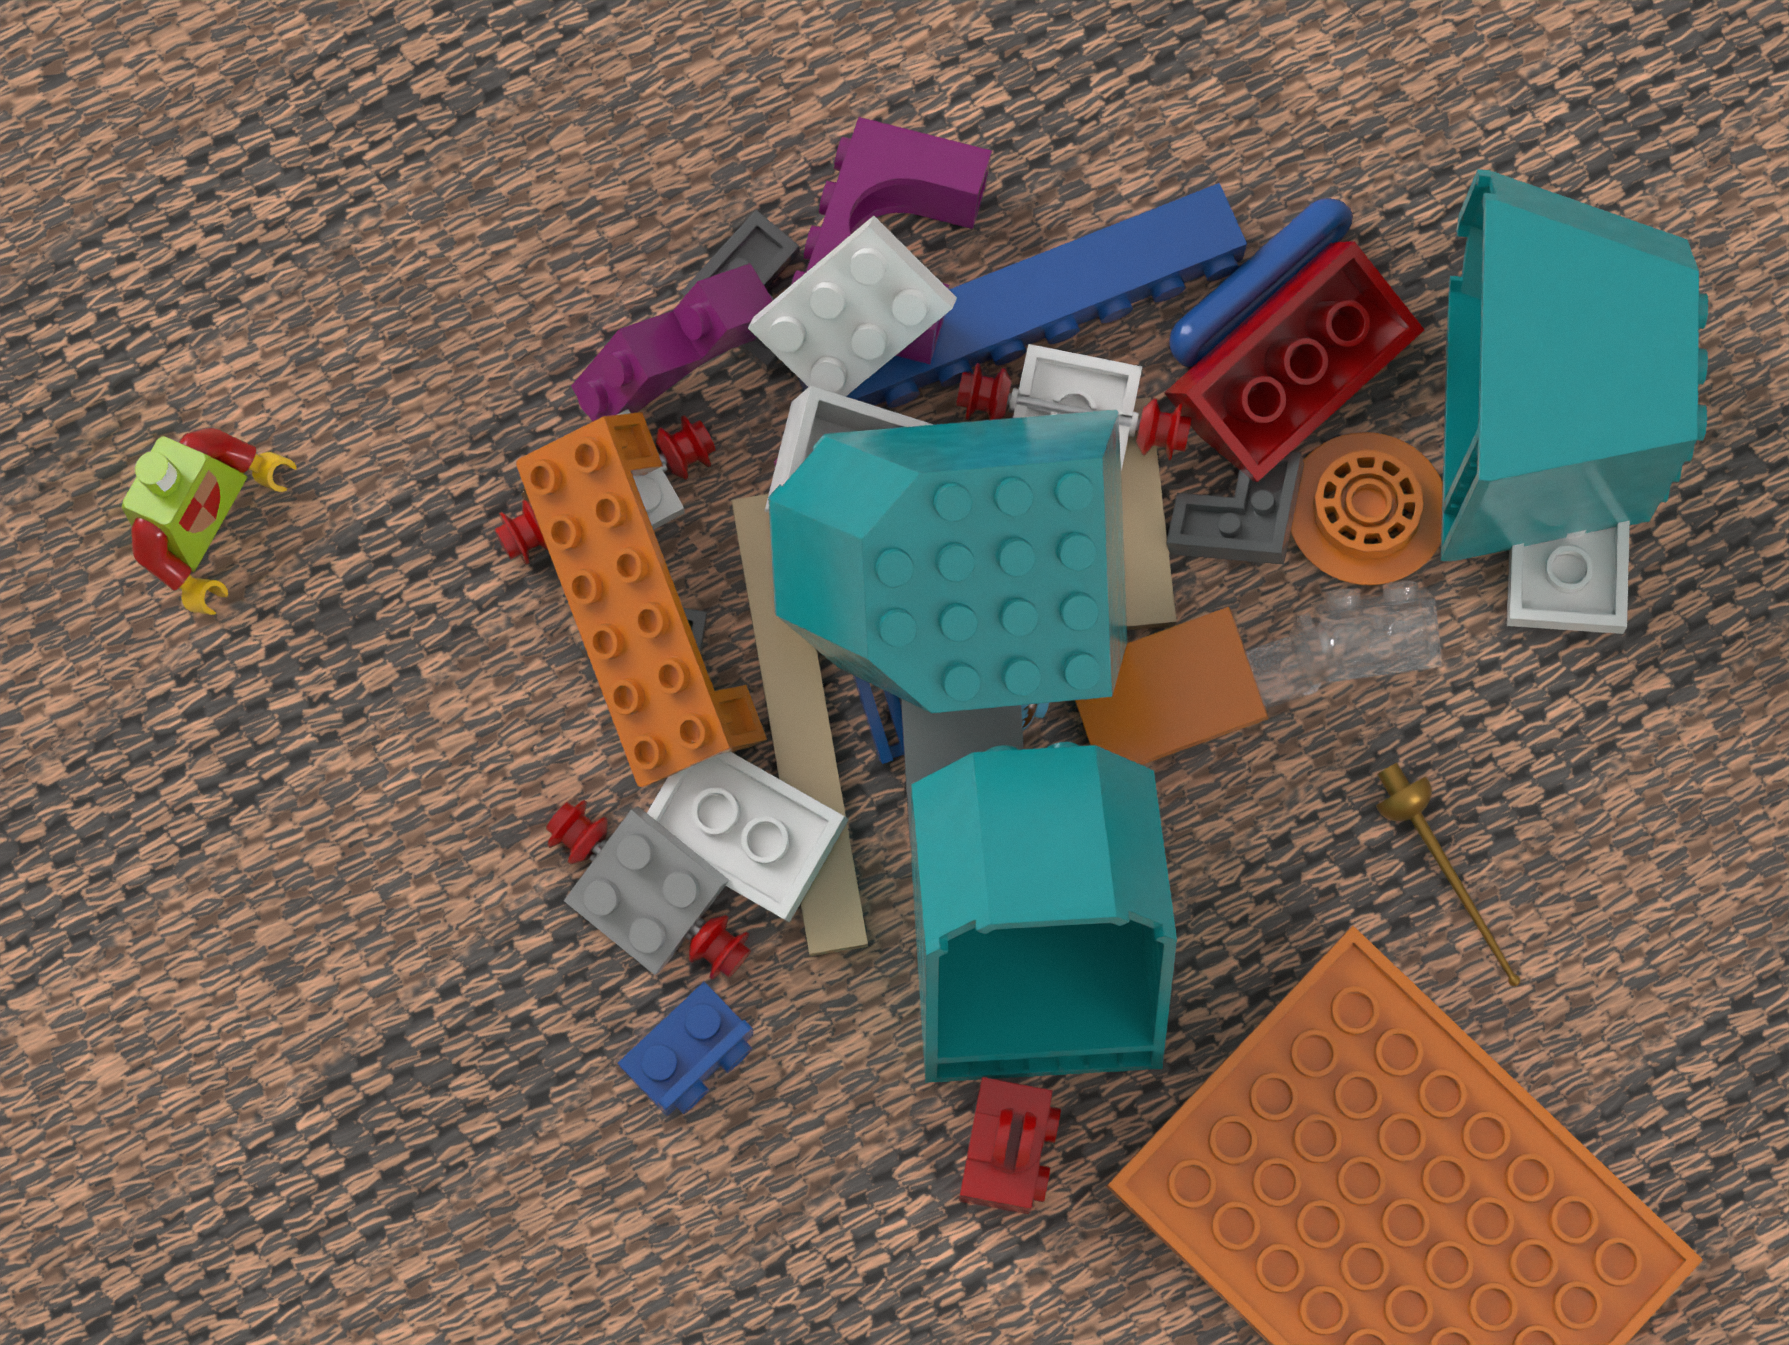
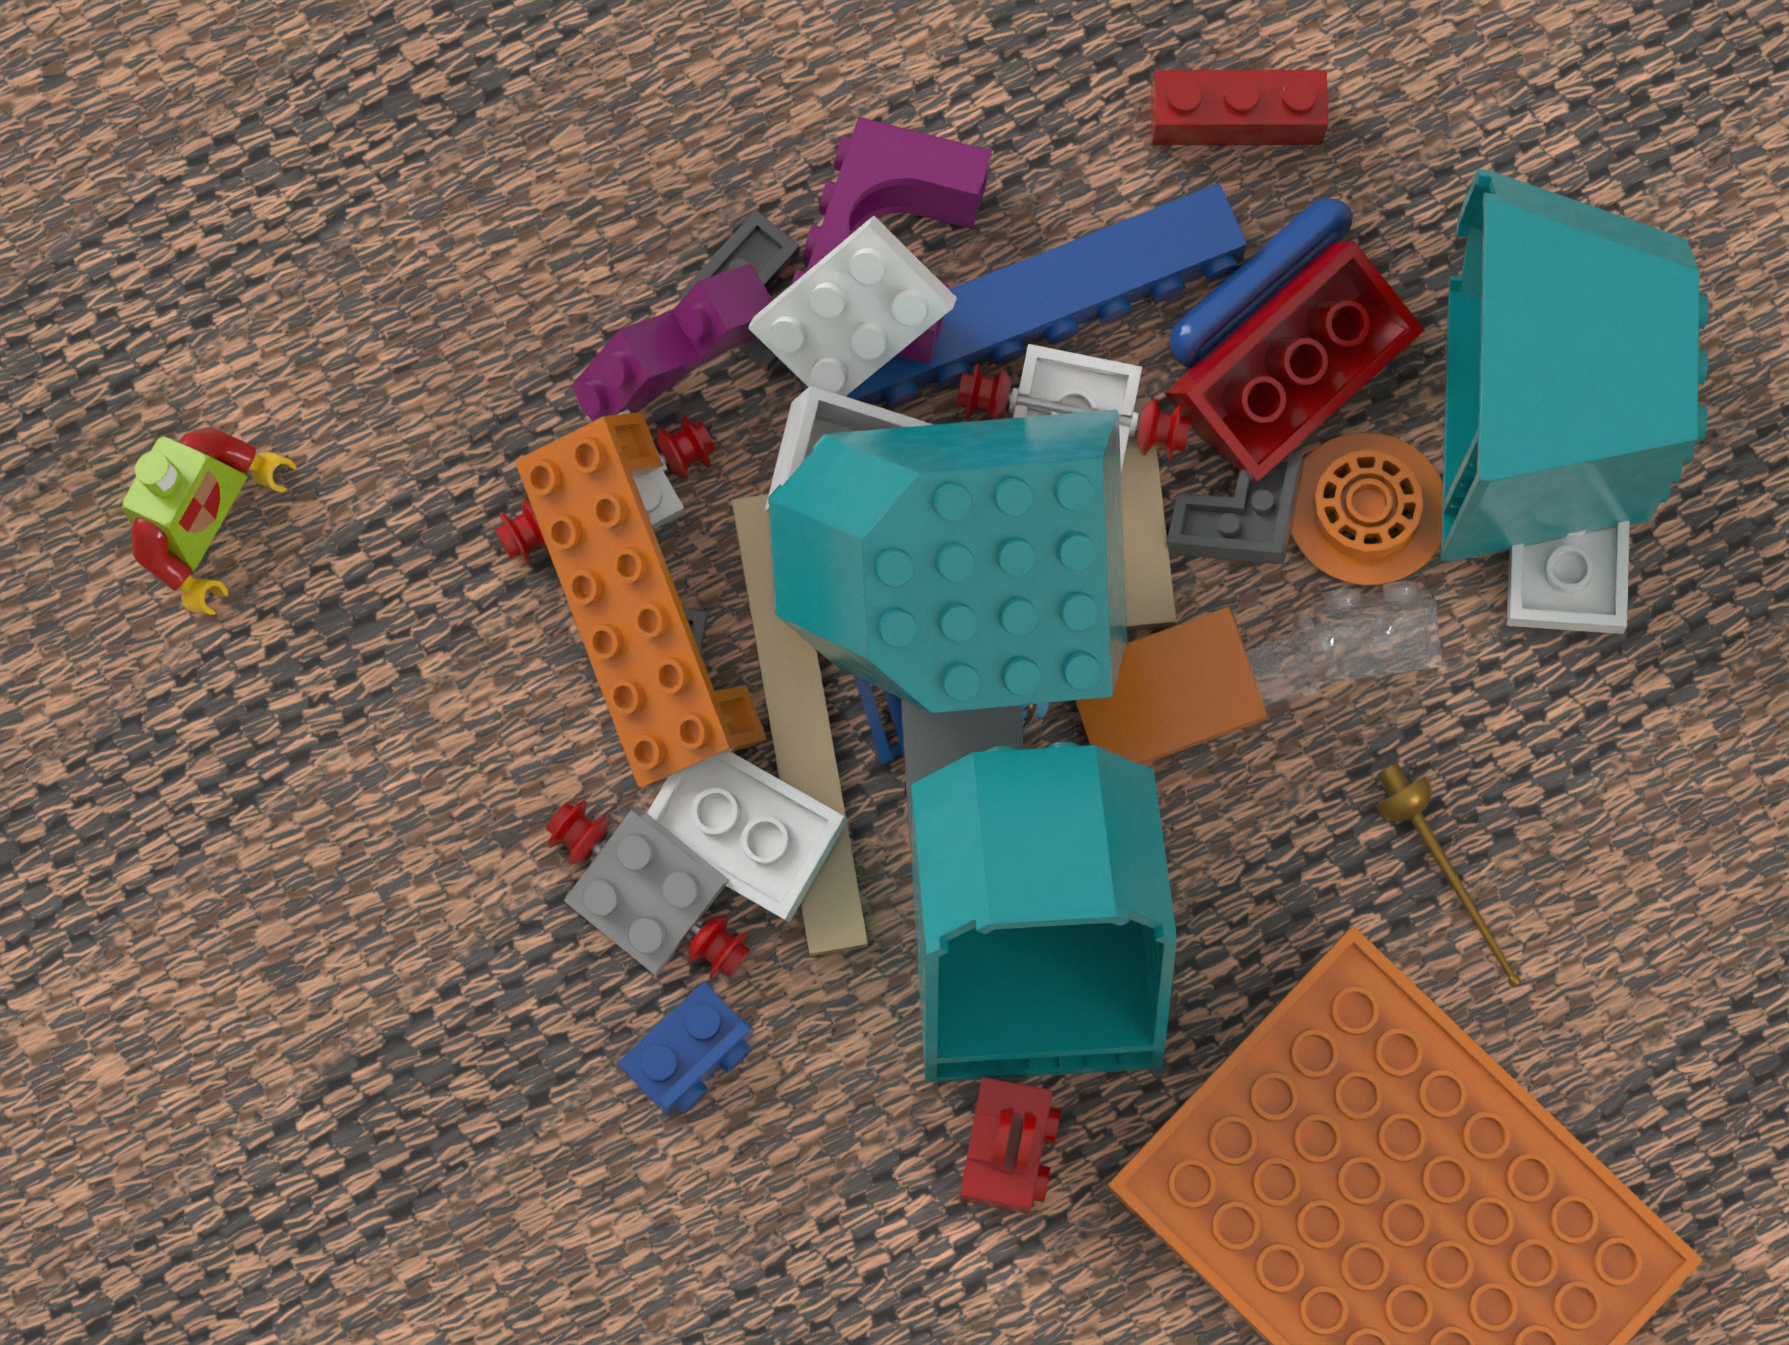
(1239, 107): none -> red brick

